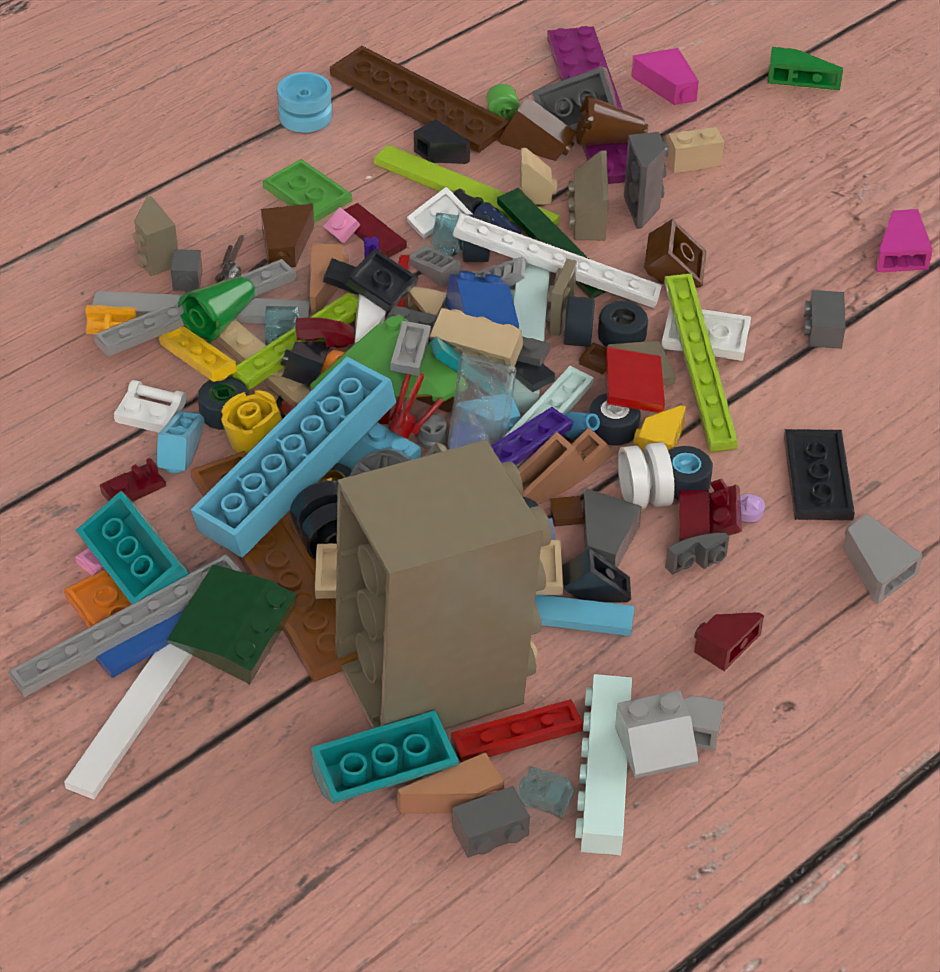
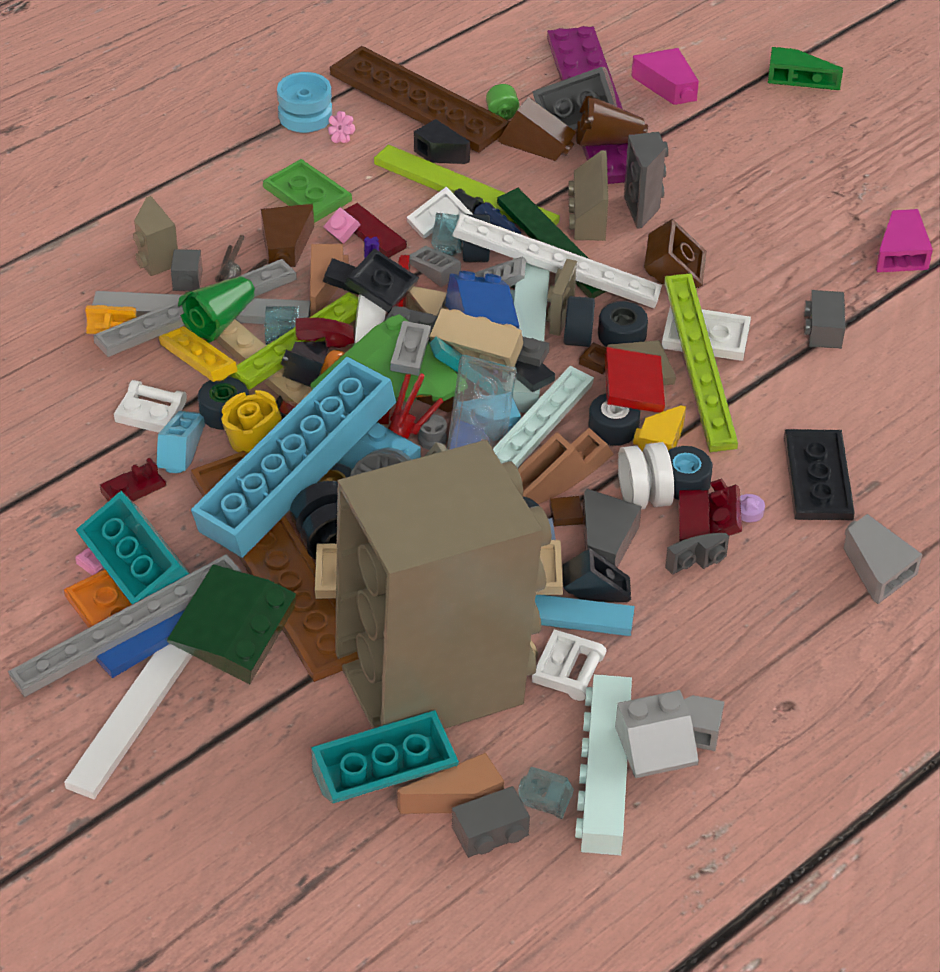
(341, 127): none -> bright pink plant
(517, 731): red plate -> none
(531, 436): dark purple tile -> none
(536, 179): tan slope -> none
(559, 660): none -> white plate
(582, 422): dark azure cone -> none
(694, 149): tan slope -> none
(727, 637): dark red slope -> none

